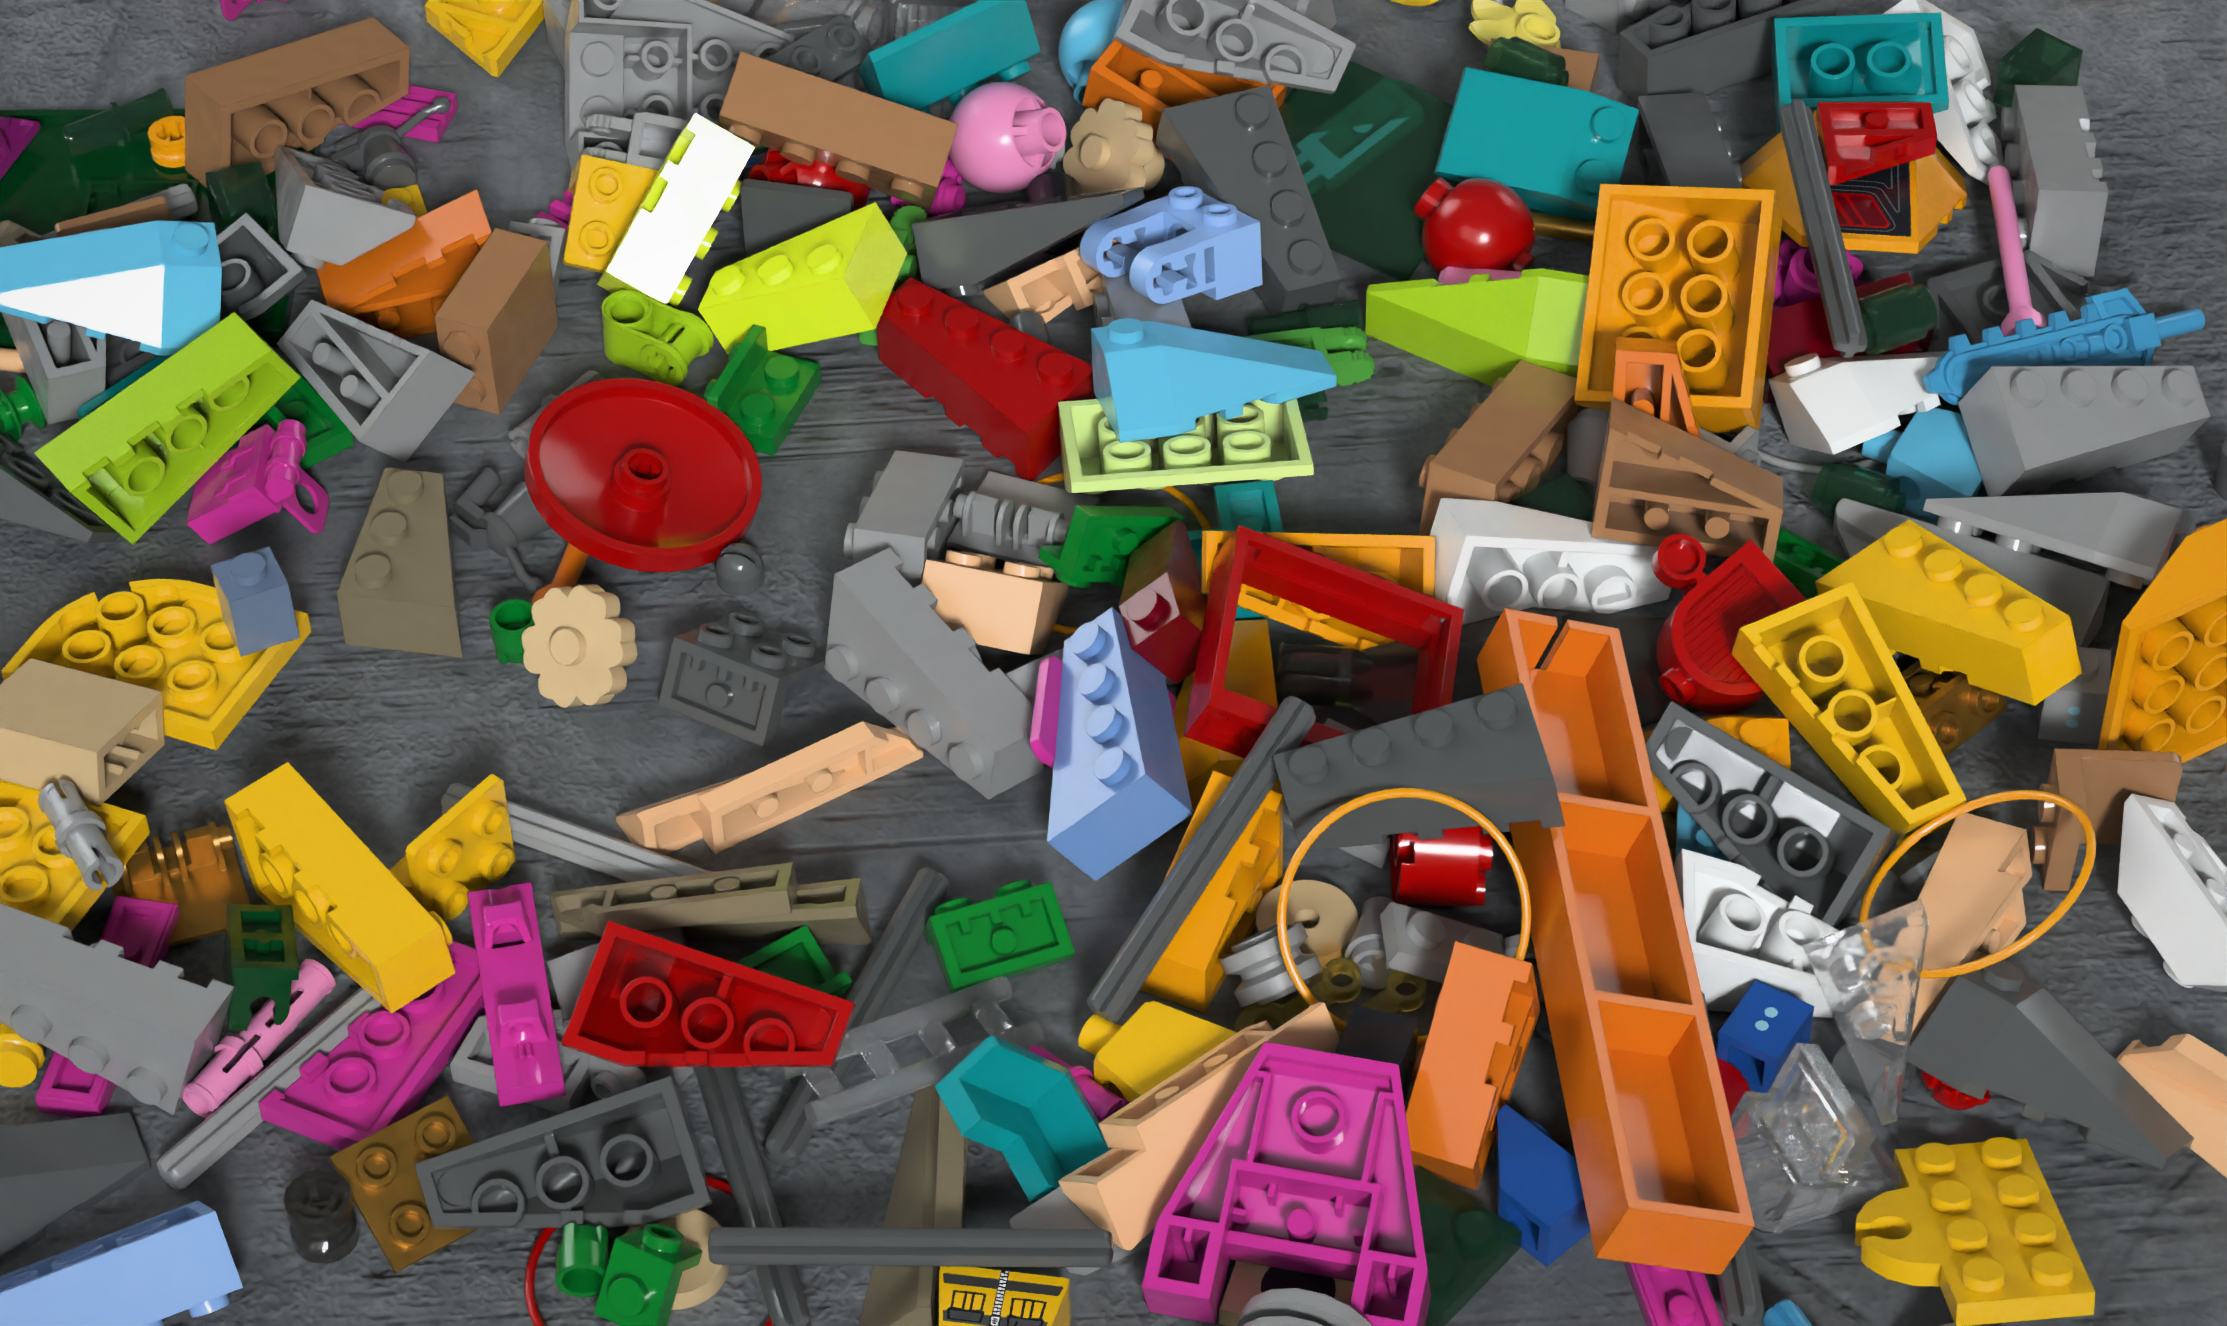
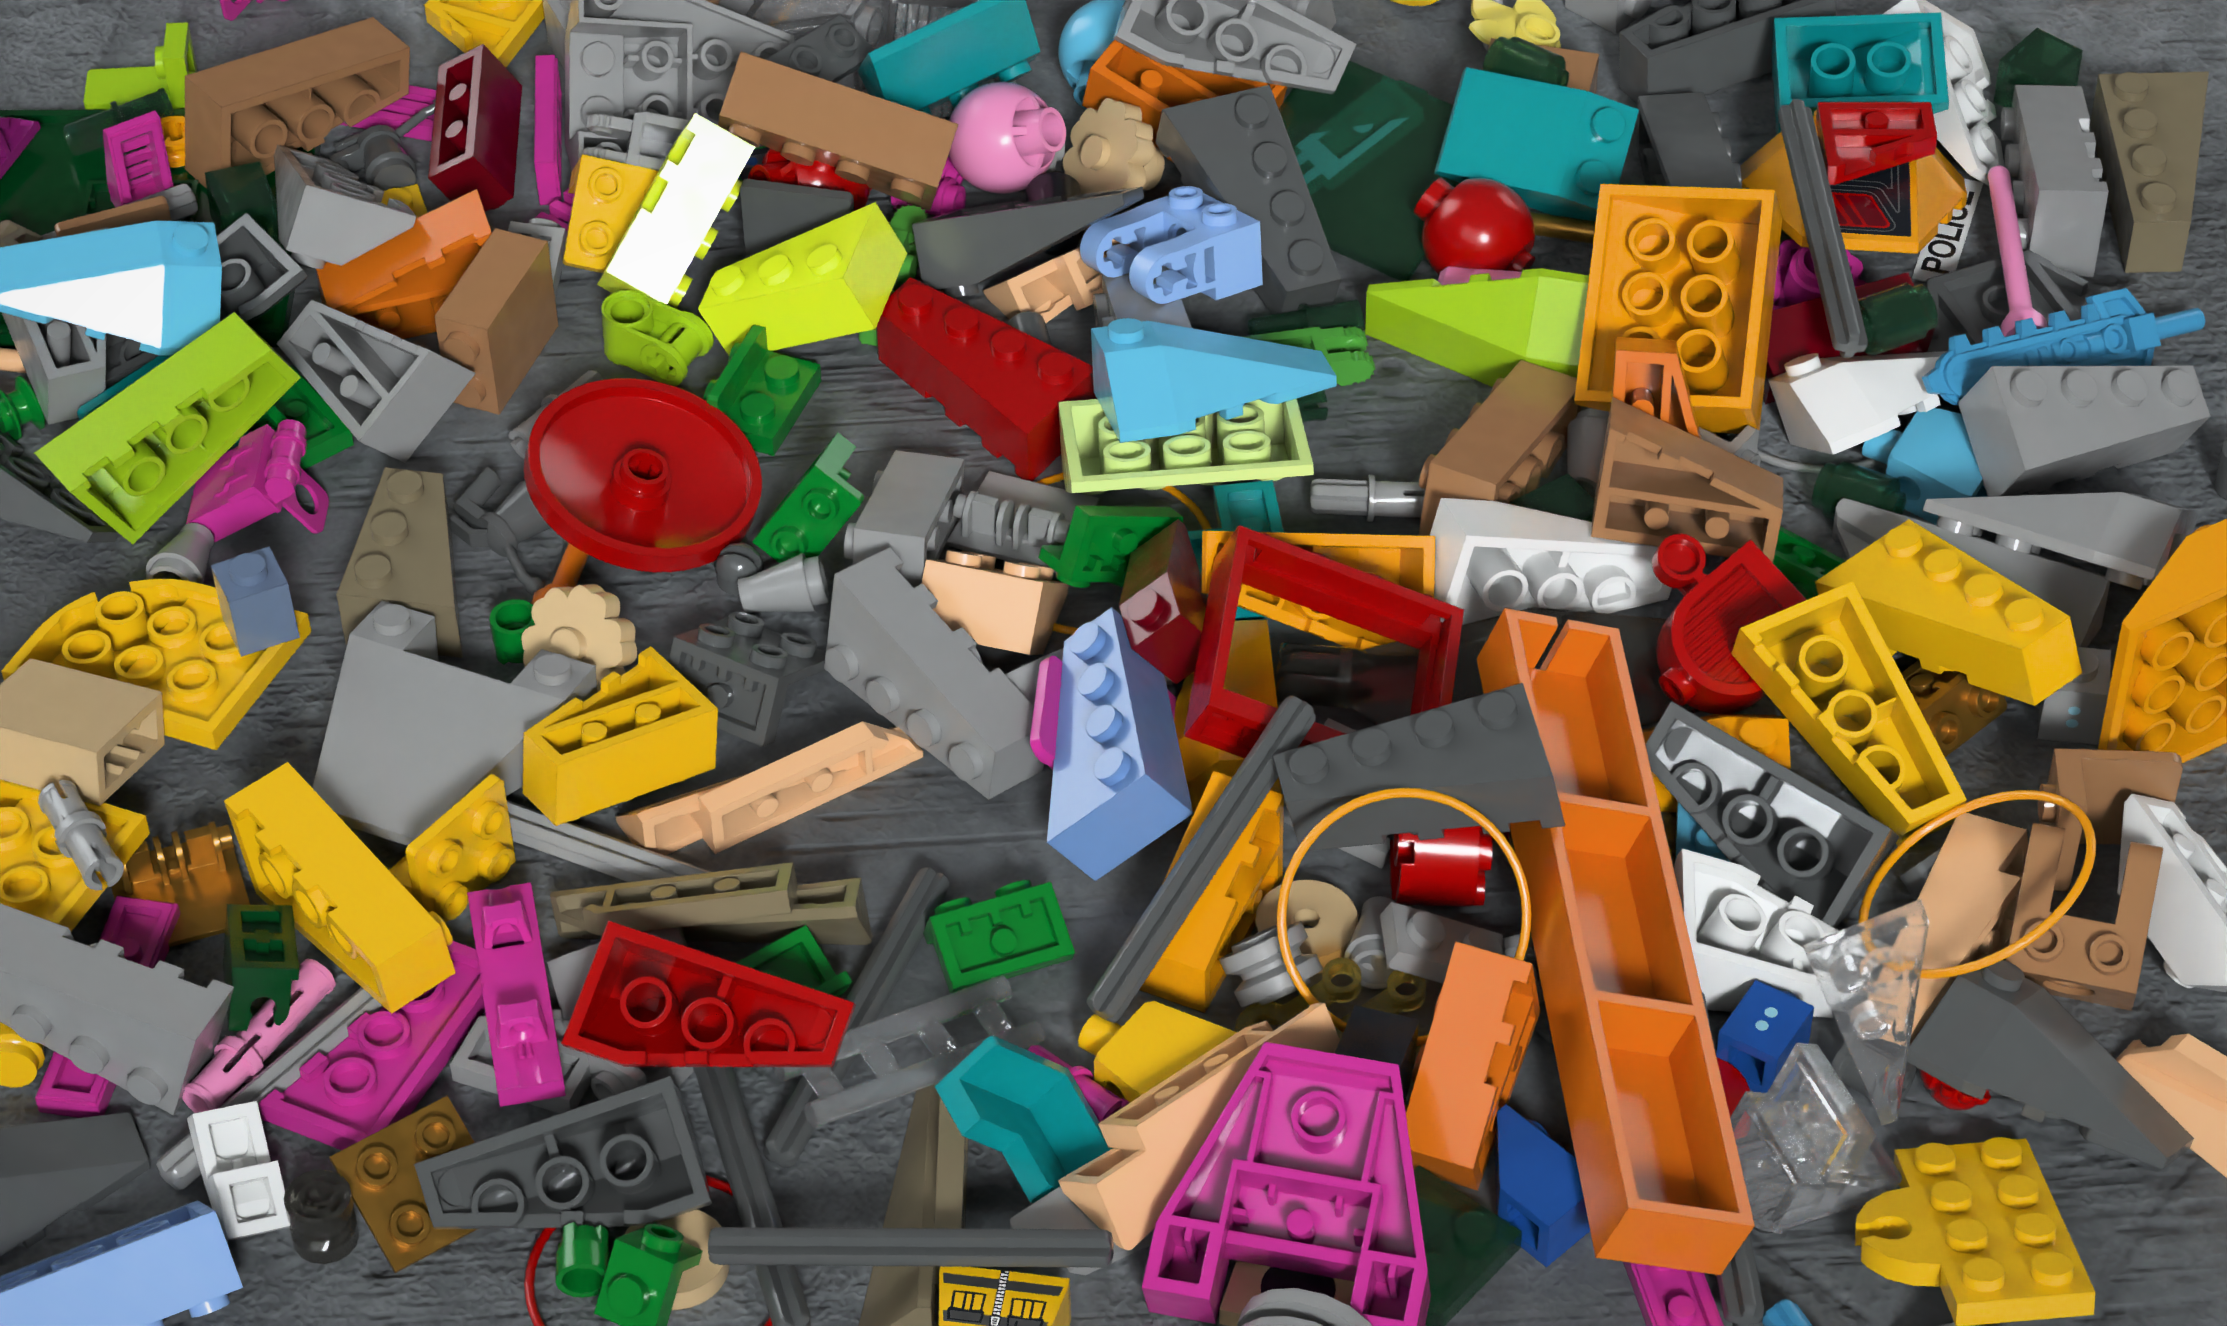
(126, 84): none -> lime bracket
(155, 153): none -> dark pink slope
(183, 556): none -> light grey cone
(238, 1170): none -> white slope
(423, 733): none -> light grey wedge
(476, 128): none -> dark red brick
(548, 129): none -> dark pink tile
(619, 742): none -> yellow wedge
(786, 587): none -> light grey cone
(813, 507): none -> green bracket
(1366, 498): none -> light grey axle
(1944, 250): none -> white sticker
(2077, 954): none -> medium nougat brick
(2149, 156): none -> dark tan wedge

